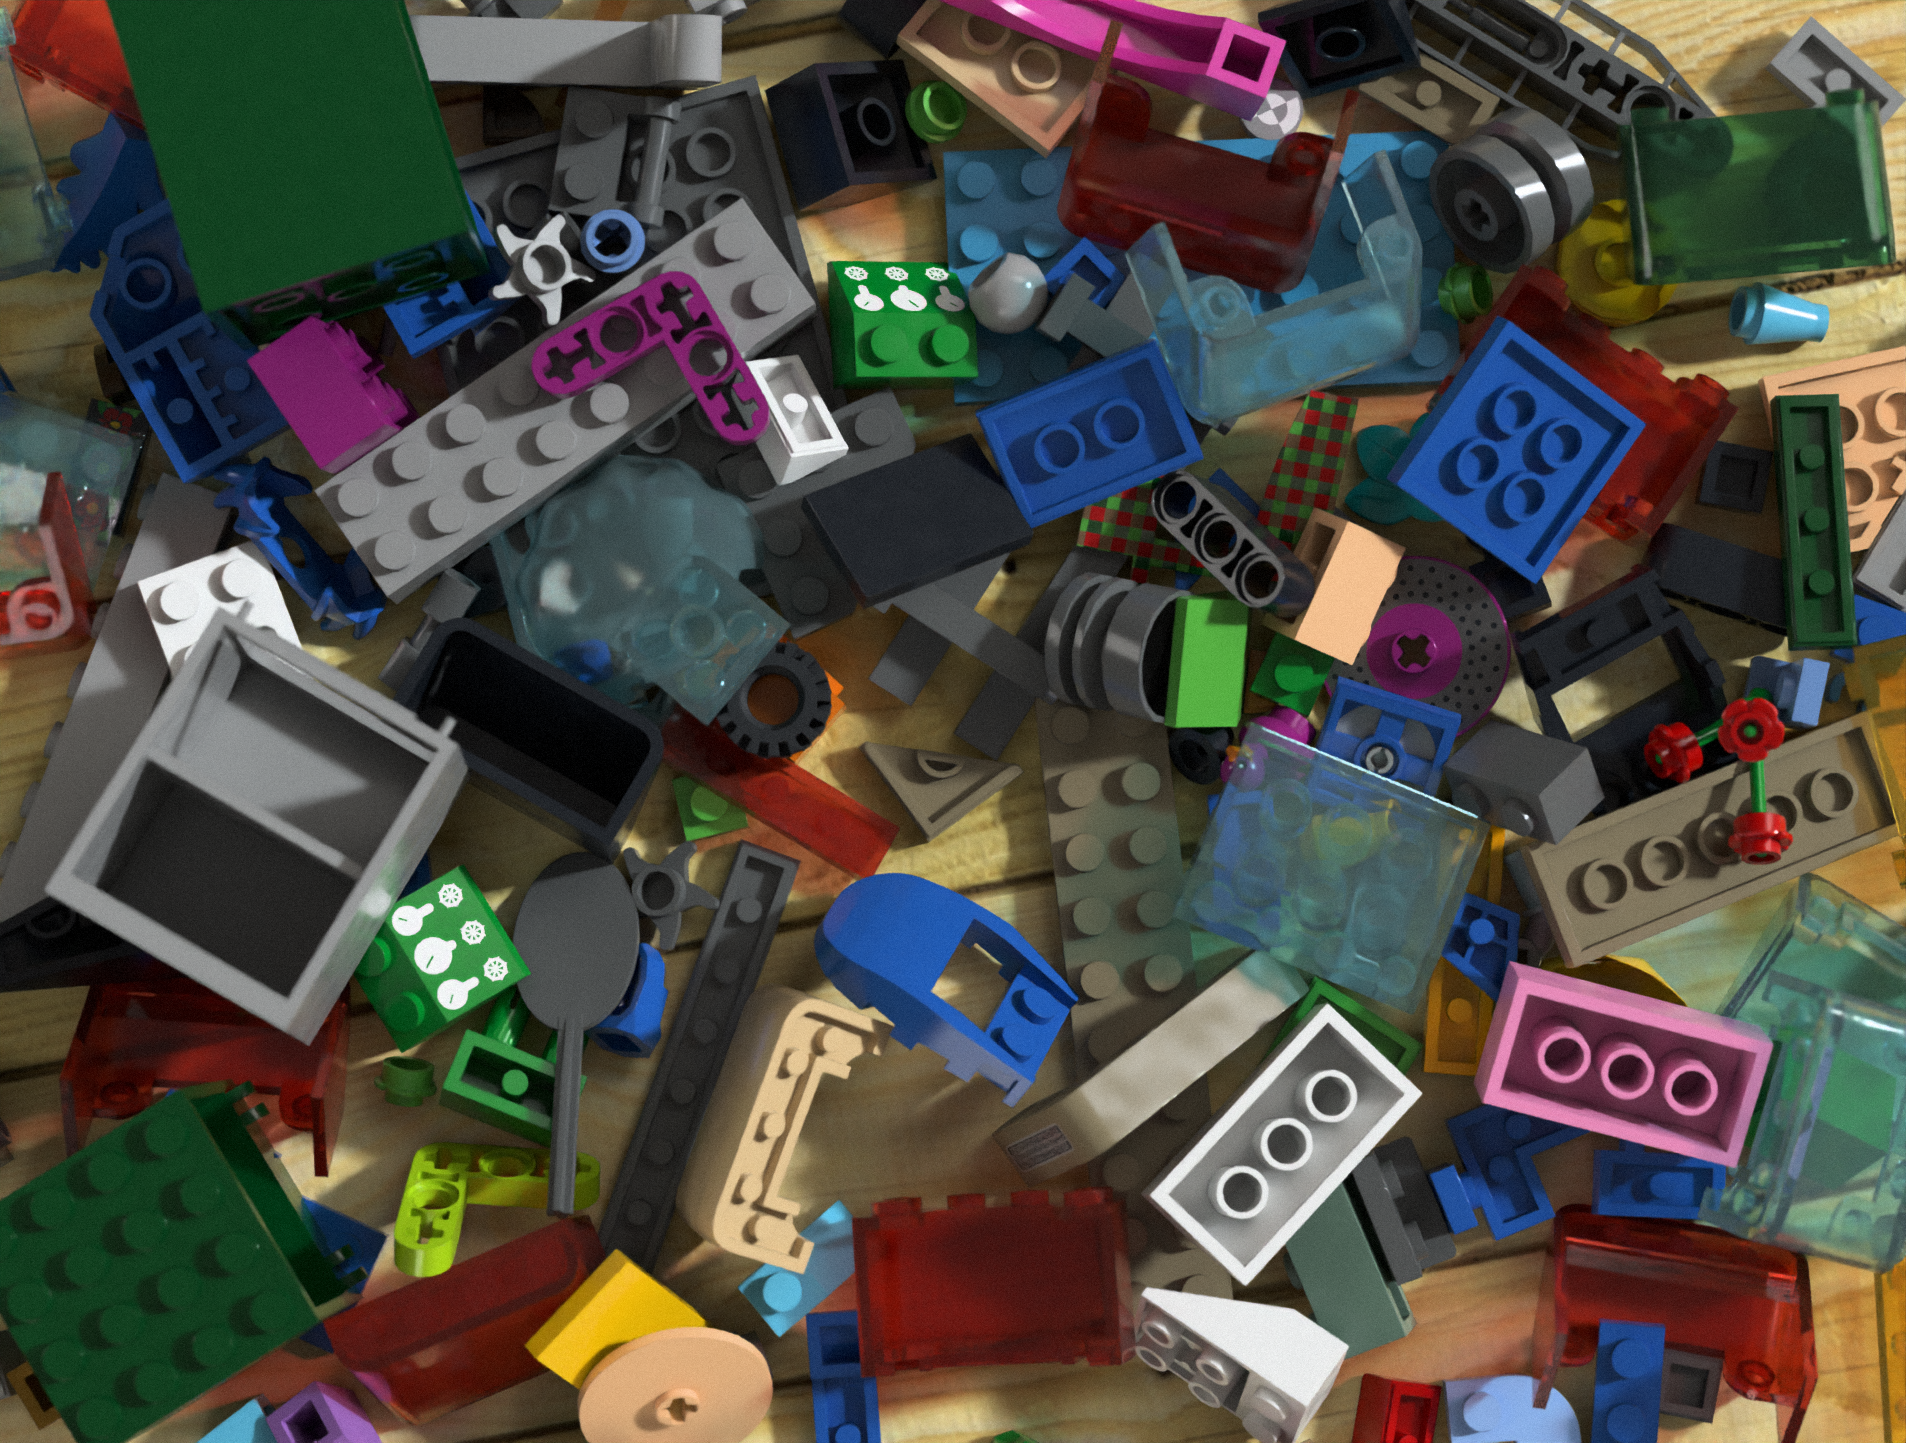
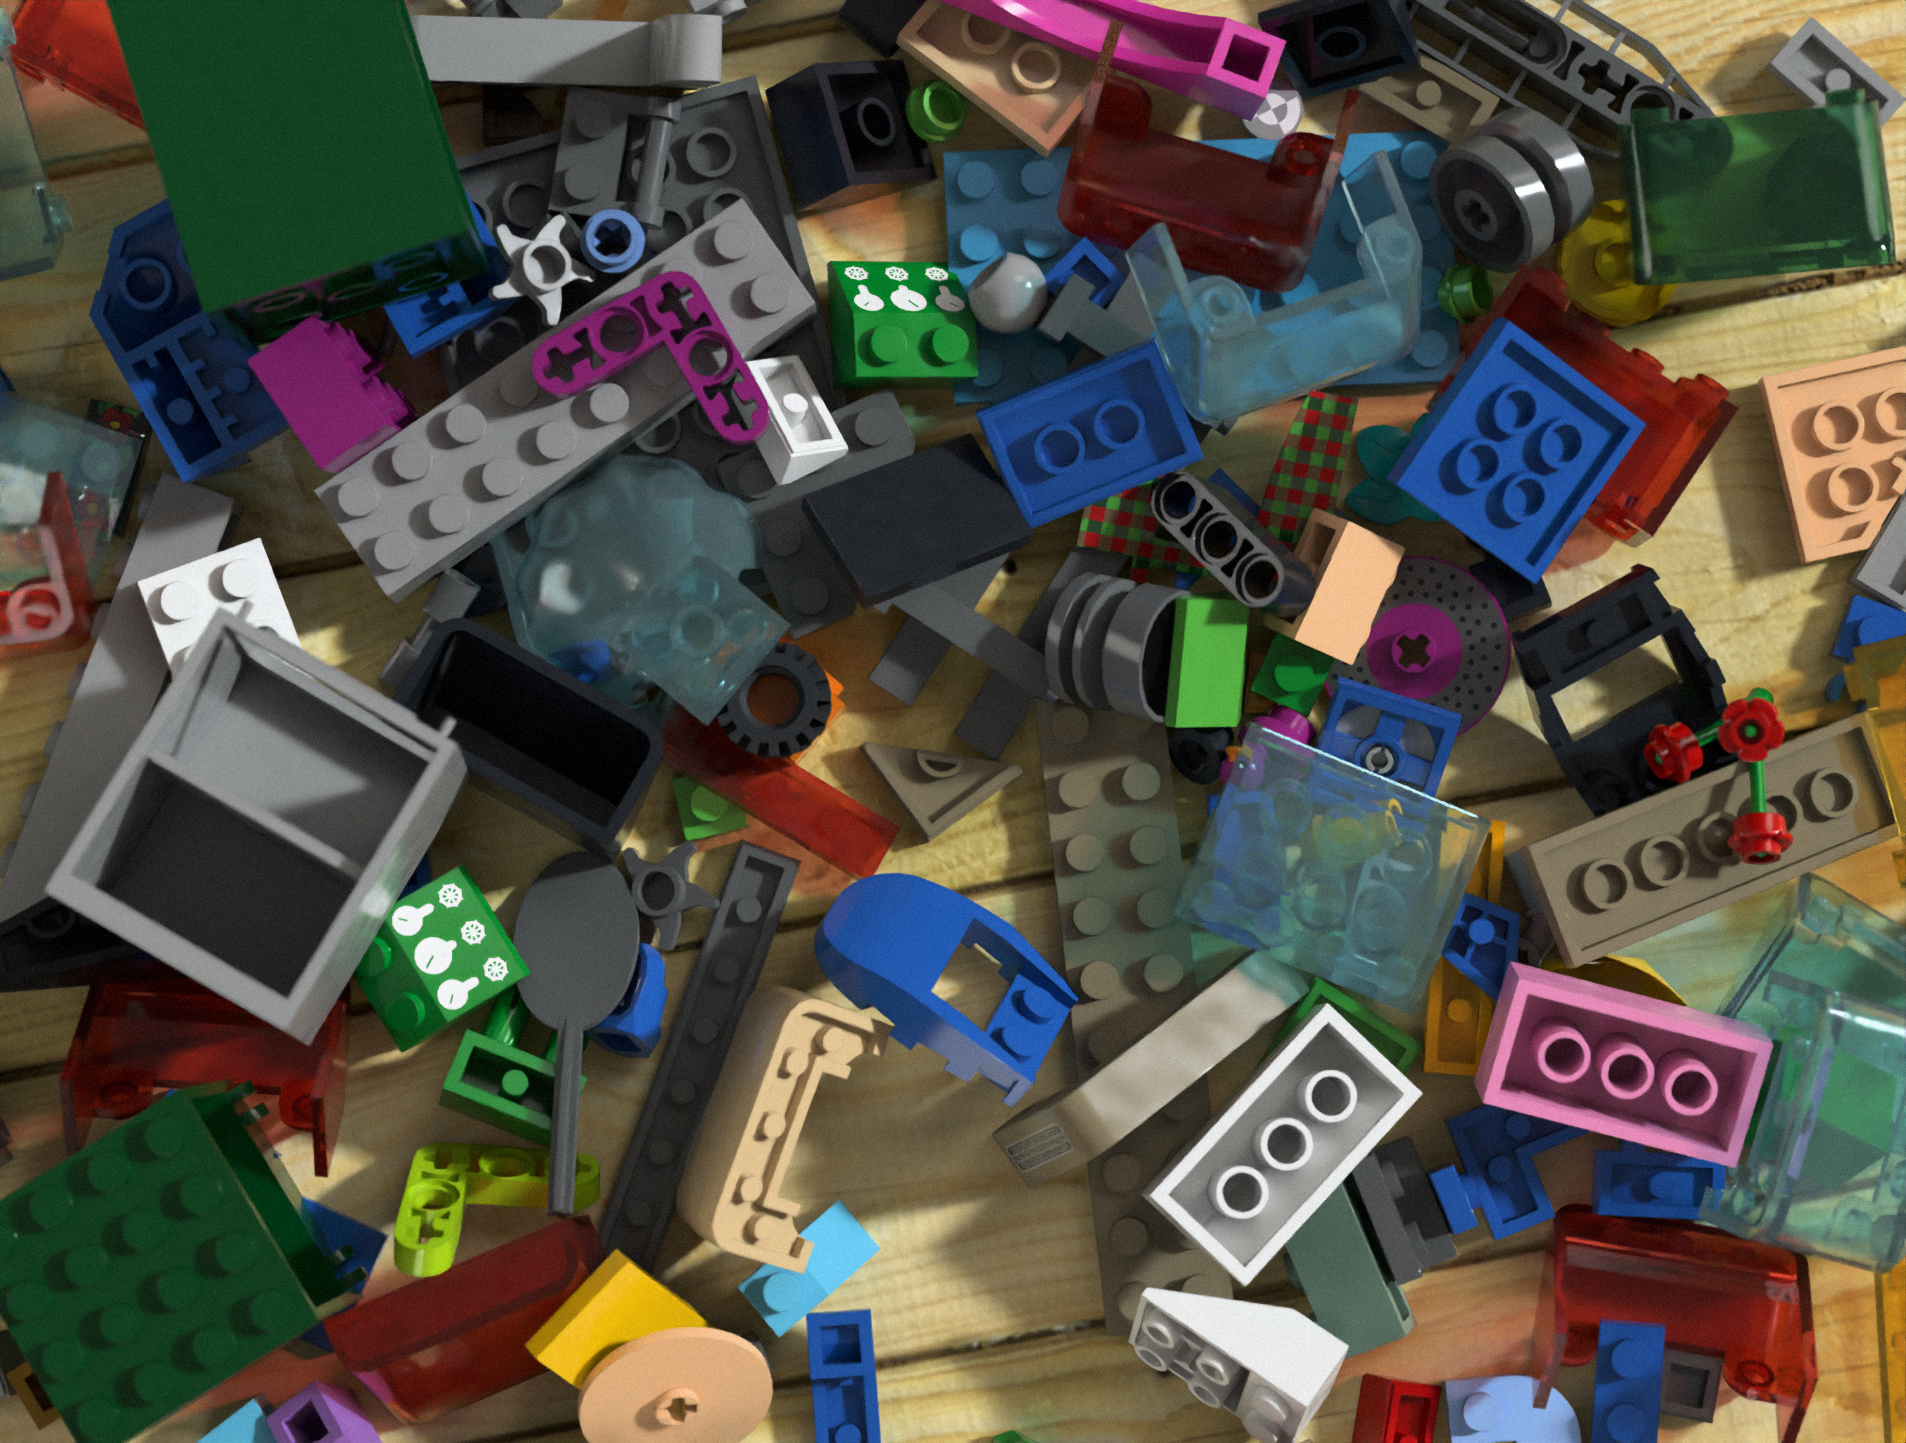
(110, 377): dark brown tile -> none
(114, 183): blue plant -> none
(331, 590): blue piece -> none
(406, 1080): bright green plate -> none
(994, 1282): clear red windscreen -> none
(1524, 781): dark grey brick -> none
(1718, 577): black beam -> none
(1734, 478): black plate -> none
(1773, 316): medium azure cone -> none
(1794, 687): medium blue bracket -> none
(1813, 522): dark green tile -> none

